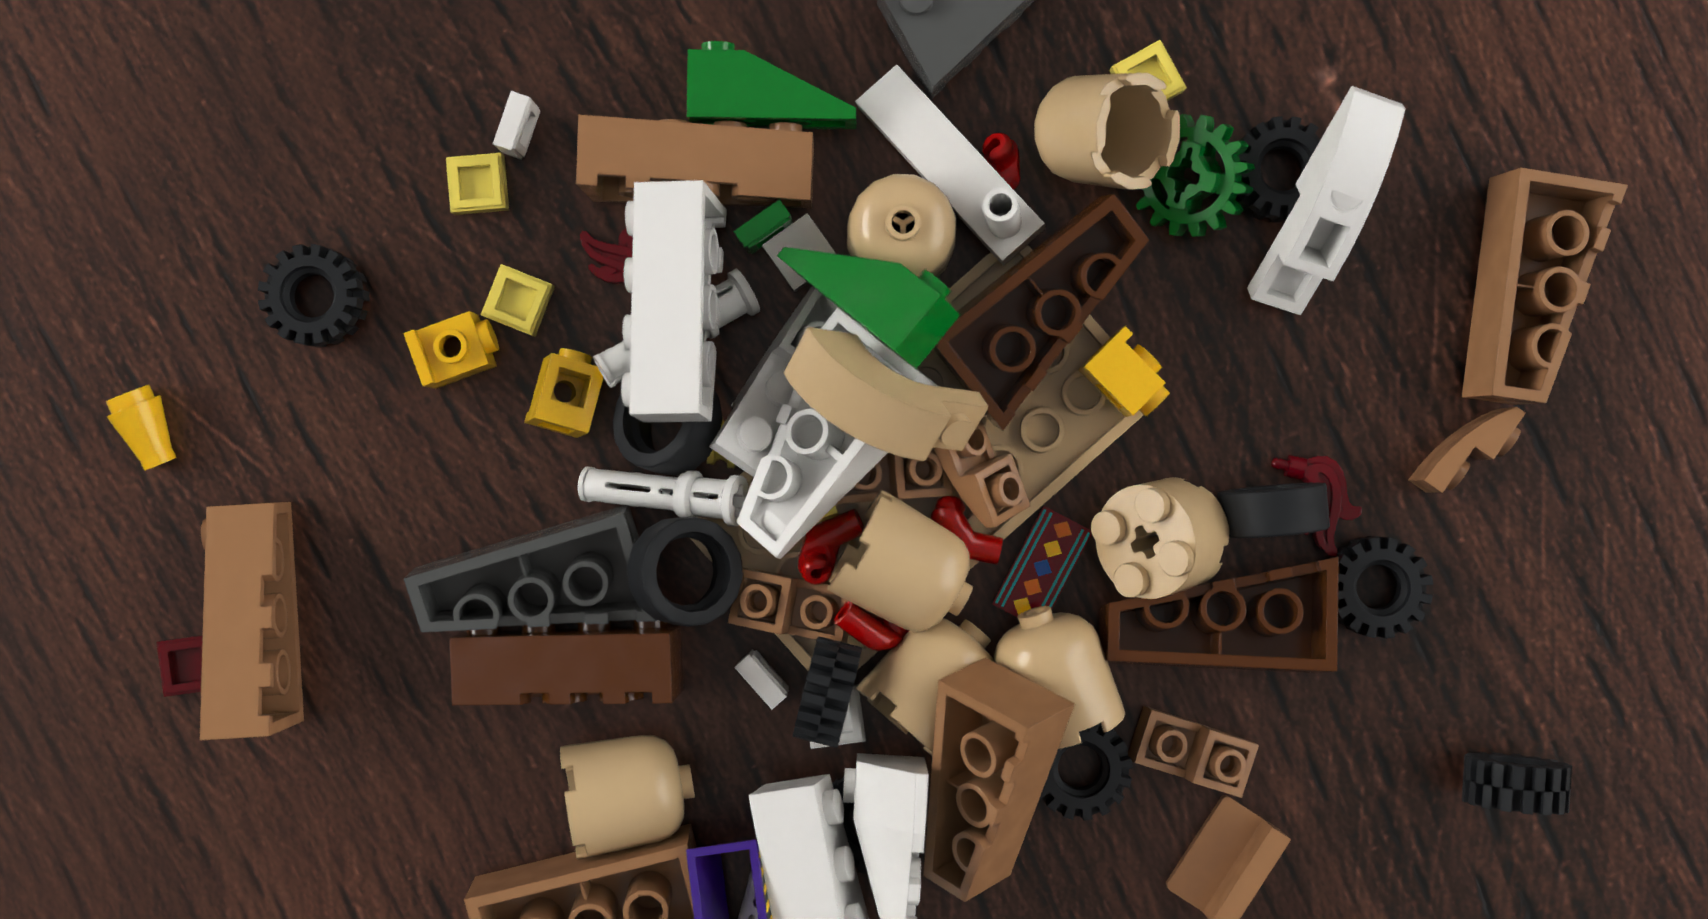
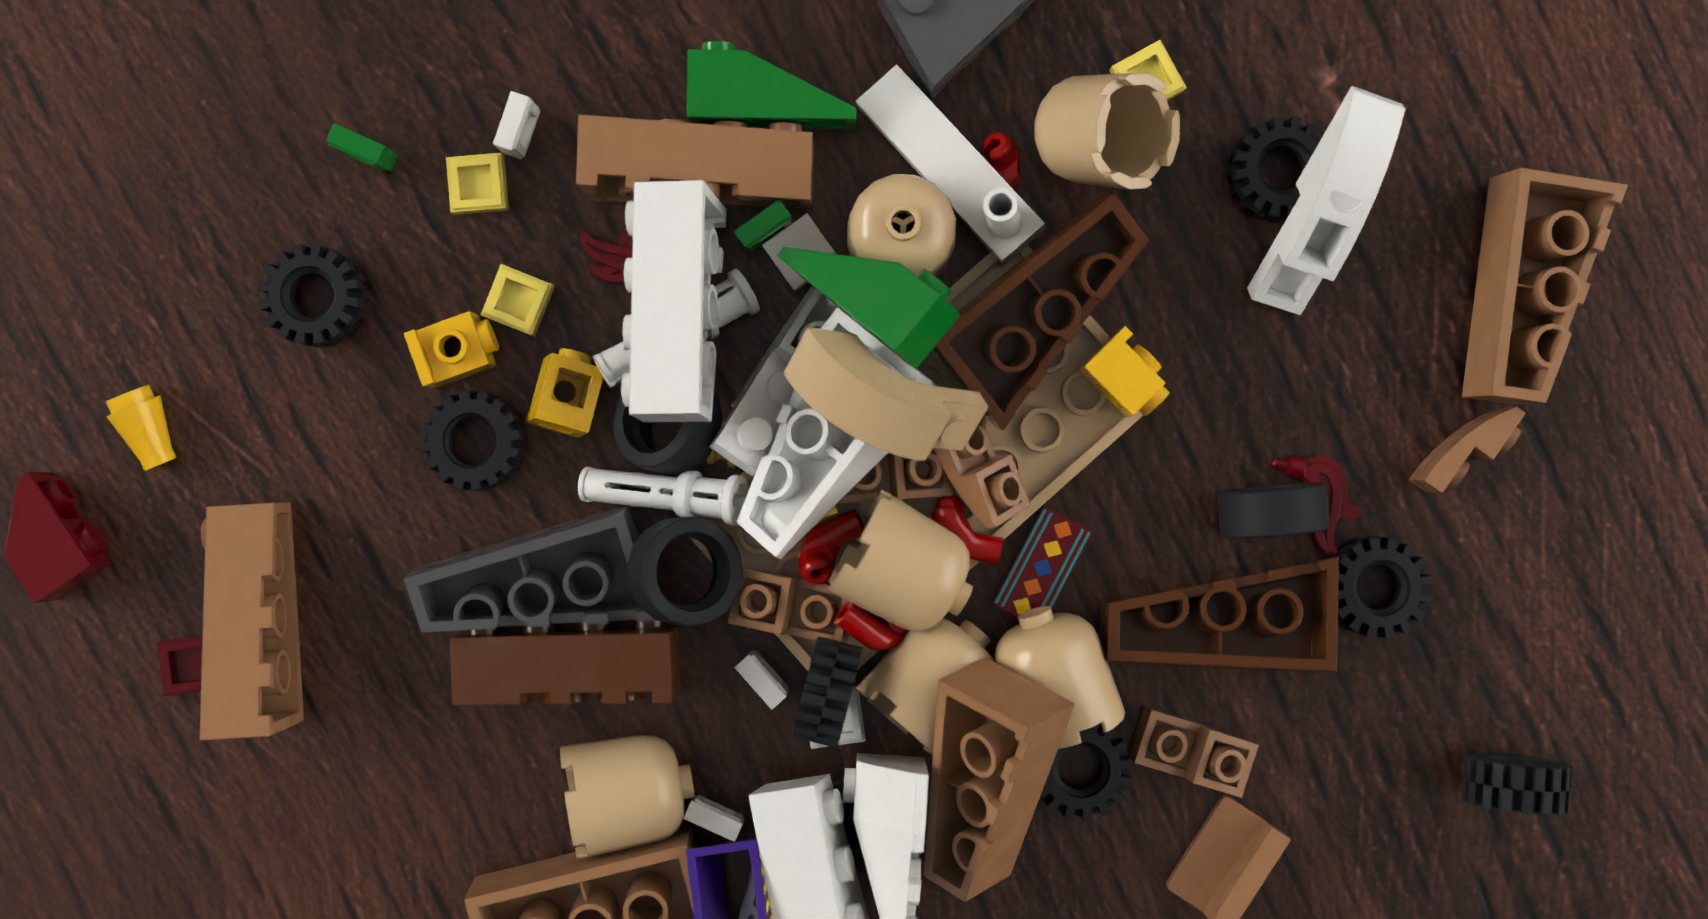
(49, 539): none -> dark red slope
(361, 148): none -> green tile
(439, 440): none -> black tyre
(714, 817): none -> white tile
(1160, 537): tan brick -> none
(1187, 197): green gear -> none

